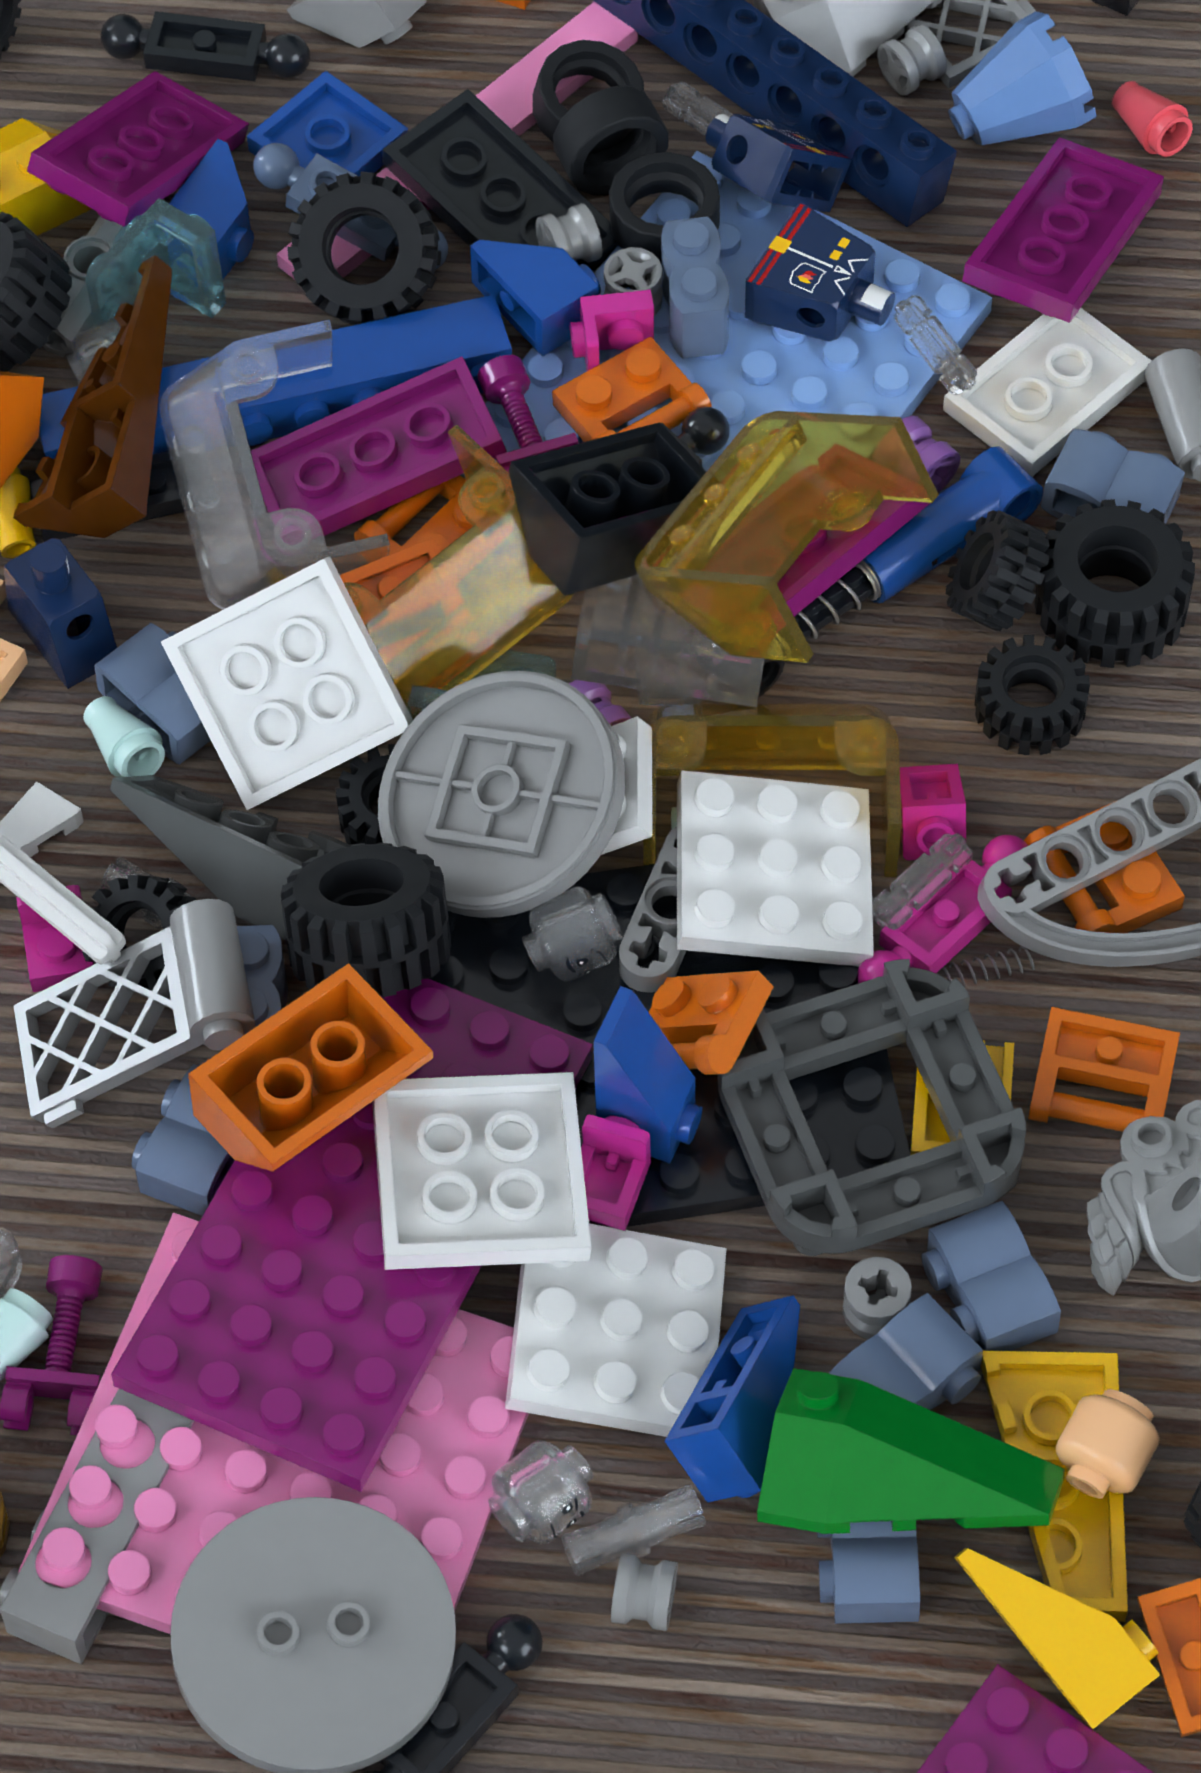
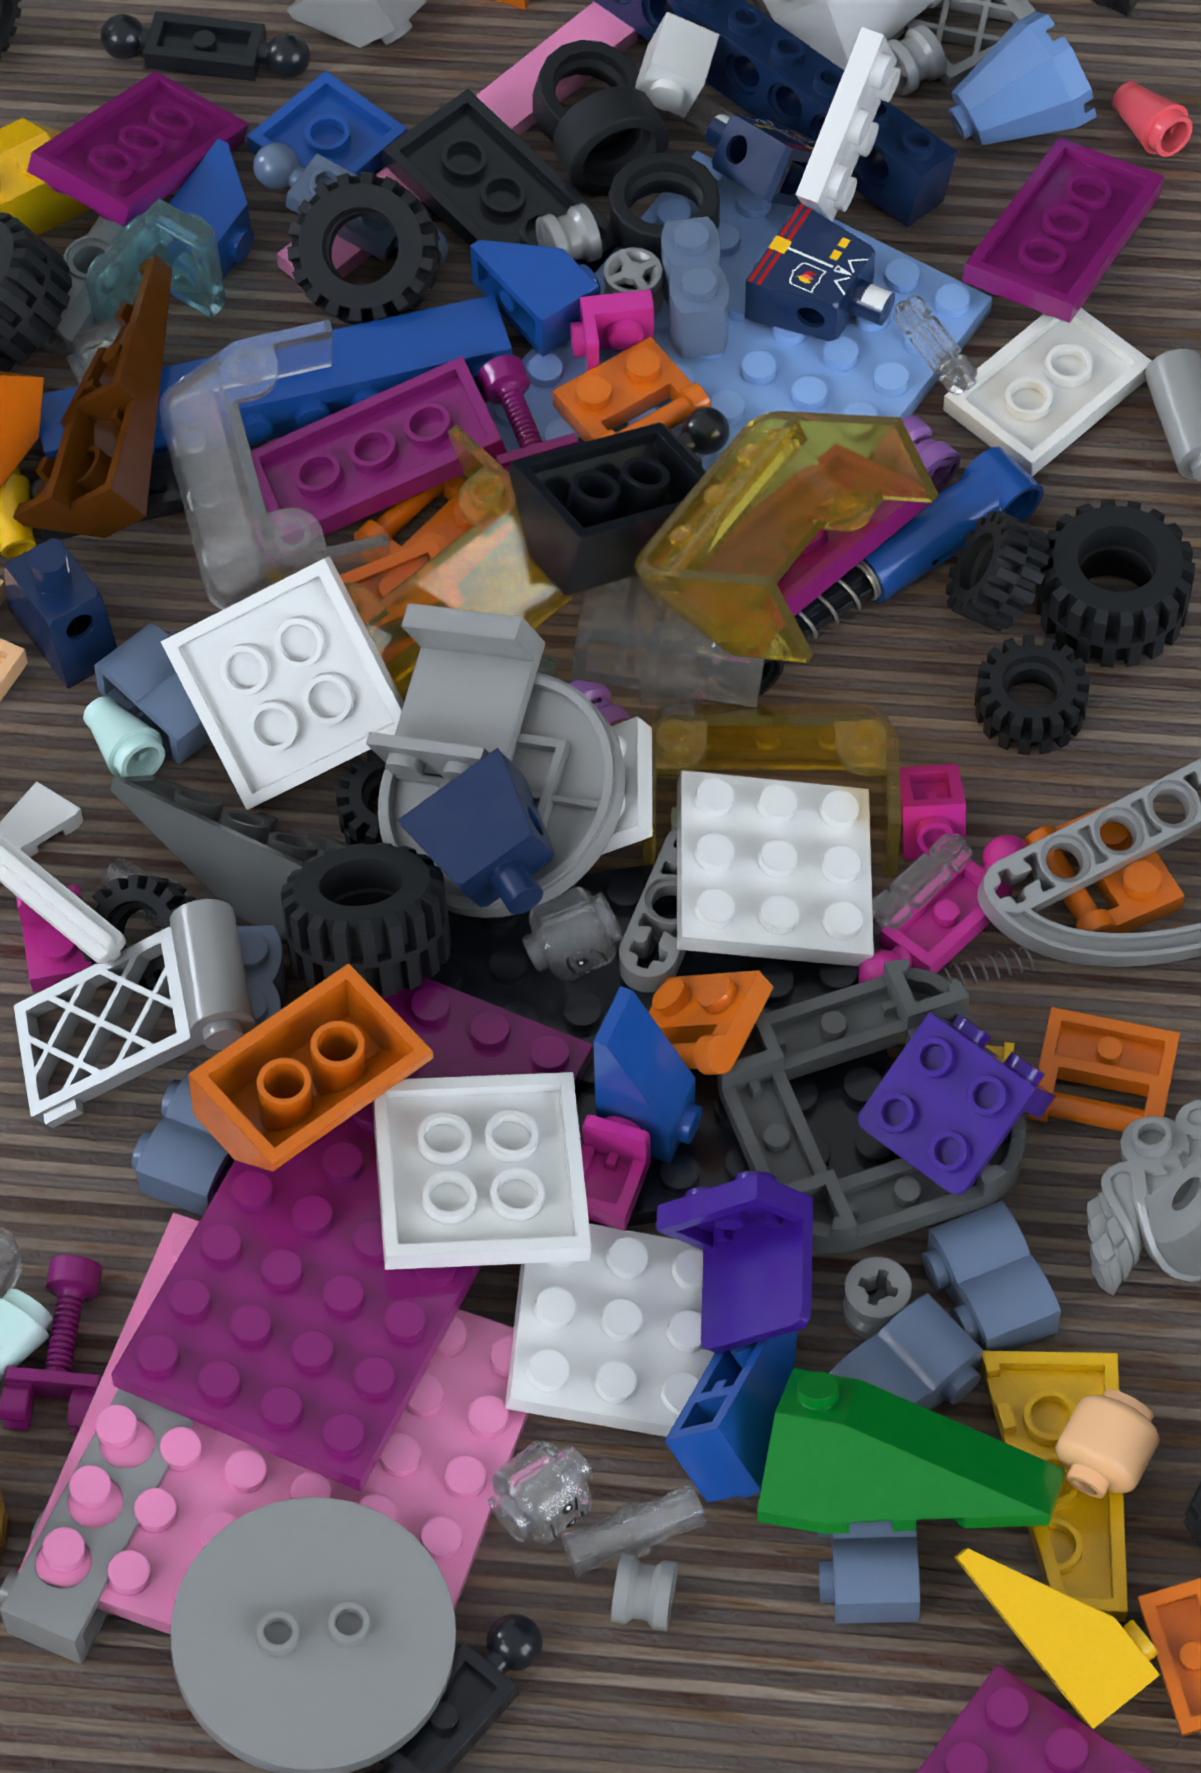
(463, 691): none -> light grey panel
(485, 834): none -> dark blue torso
(676, 64): none -> white brick
(753, 1256): none -> dark purple bracket
(849, 125): none -> white plate
(951, 1101): none -> dark purple bracket
(1099, 469): sand blue brick -> none

